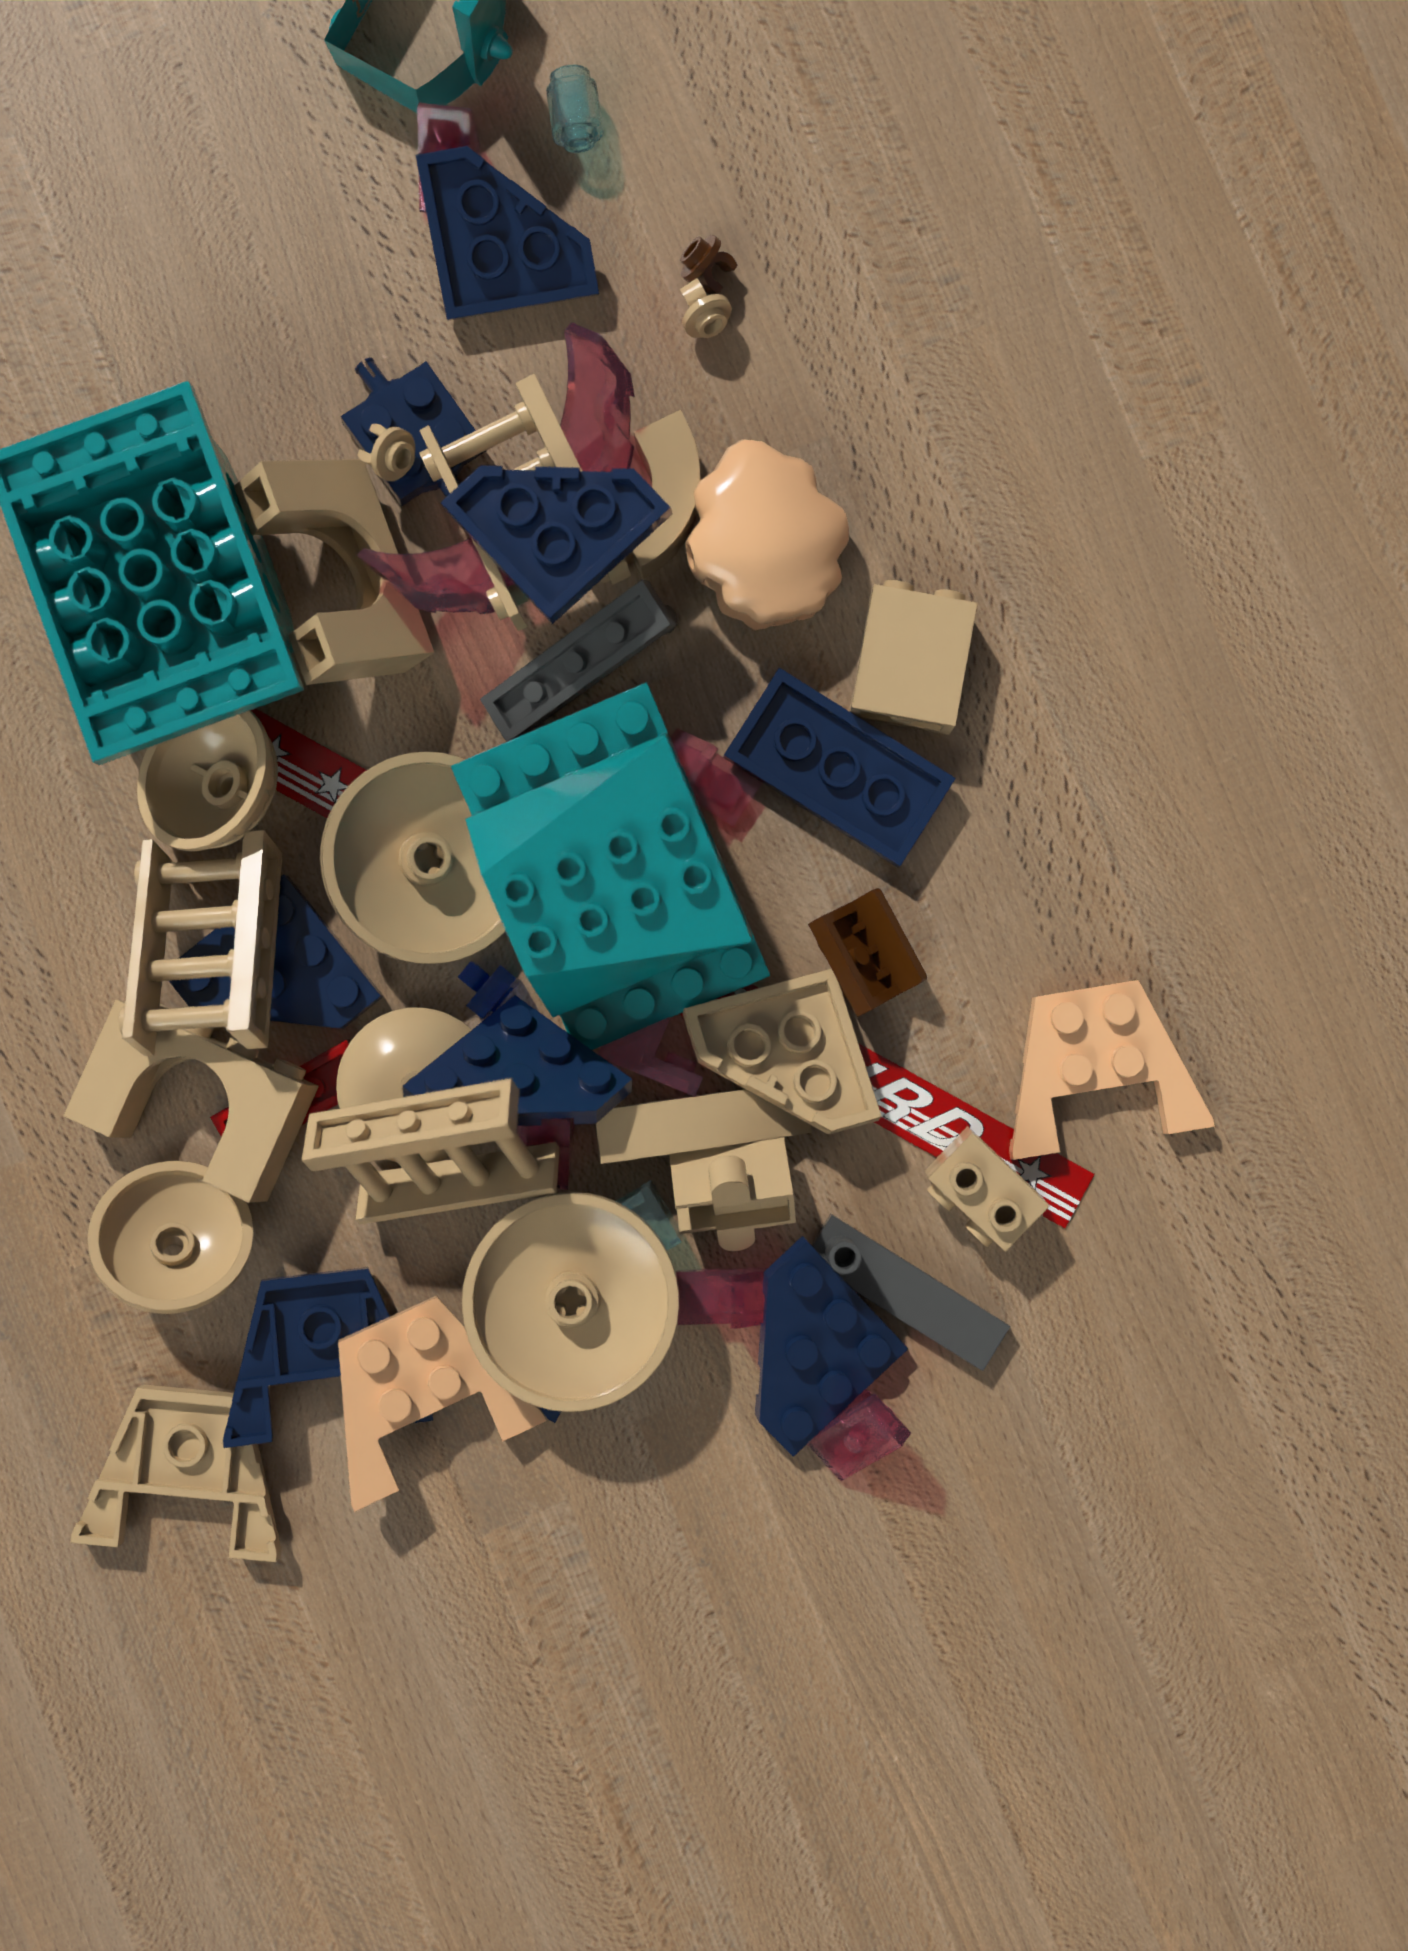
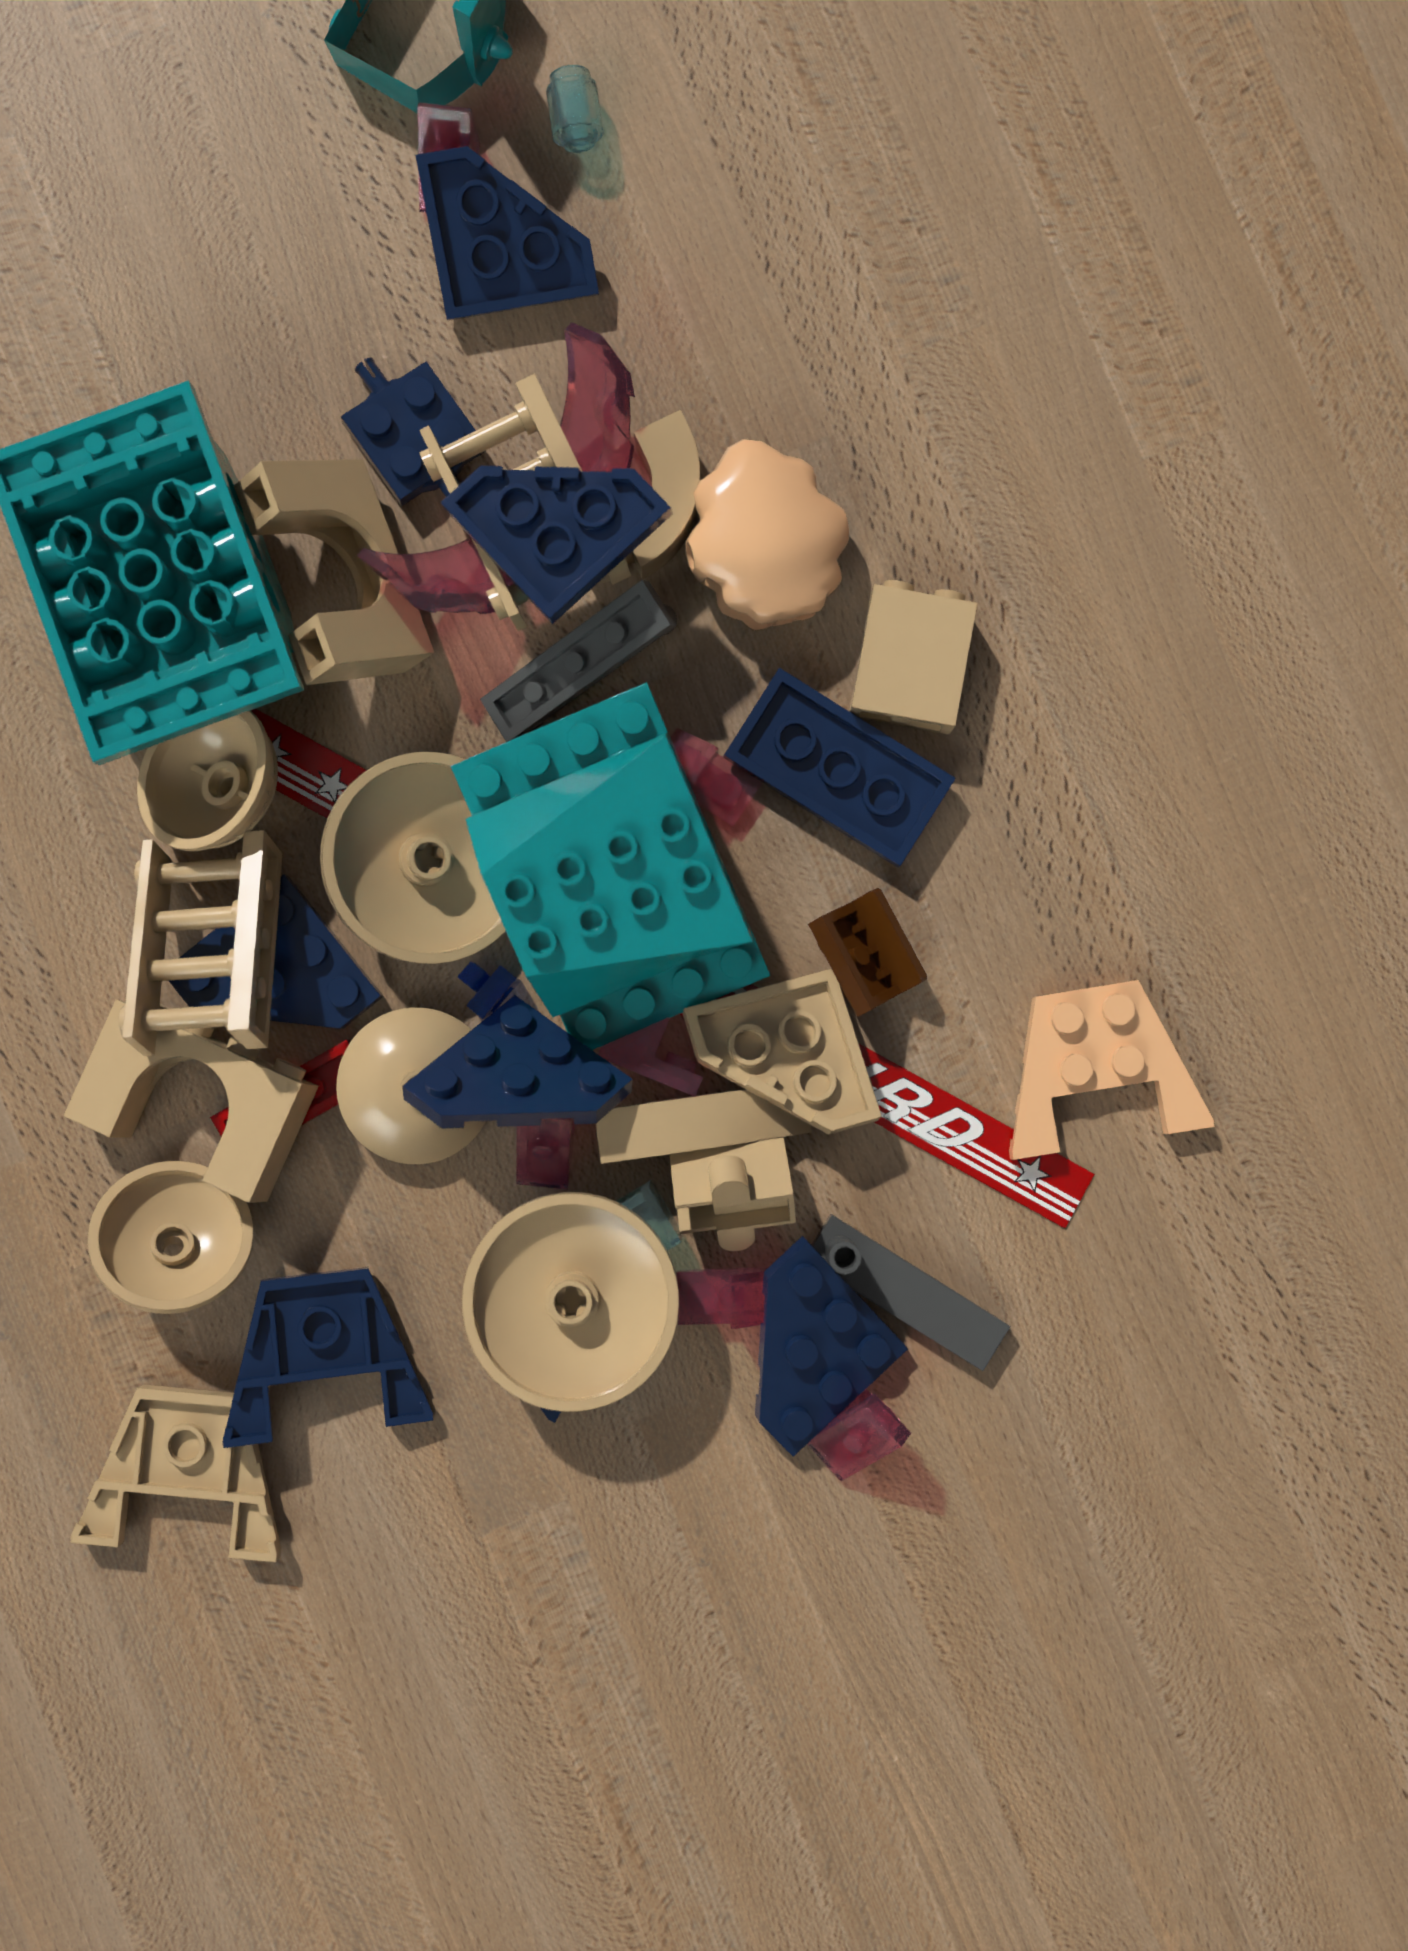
(391, 454): tan plate -> none
(404, 1373): light nougat wing -> none
(426, 1124): tan fence -> none
(700, 259): reddish brown plate -> none
(706, 313): tan plate -> none
(985, 1189): tan brick -> none

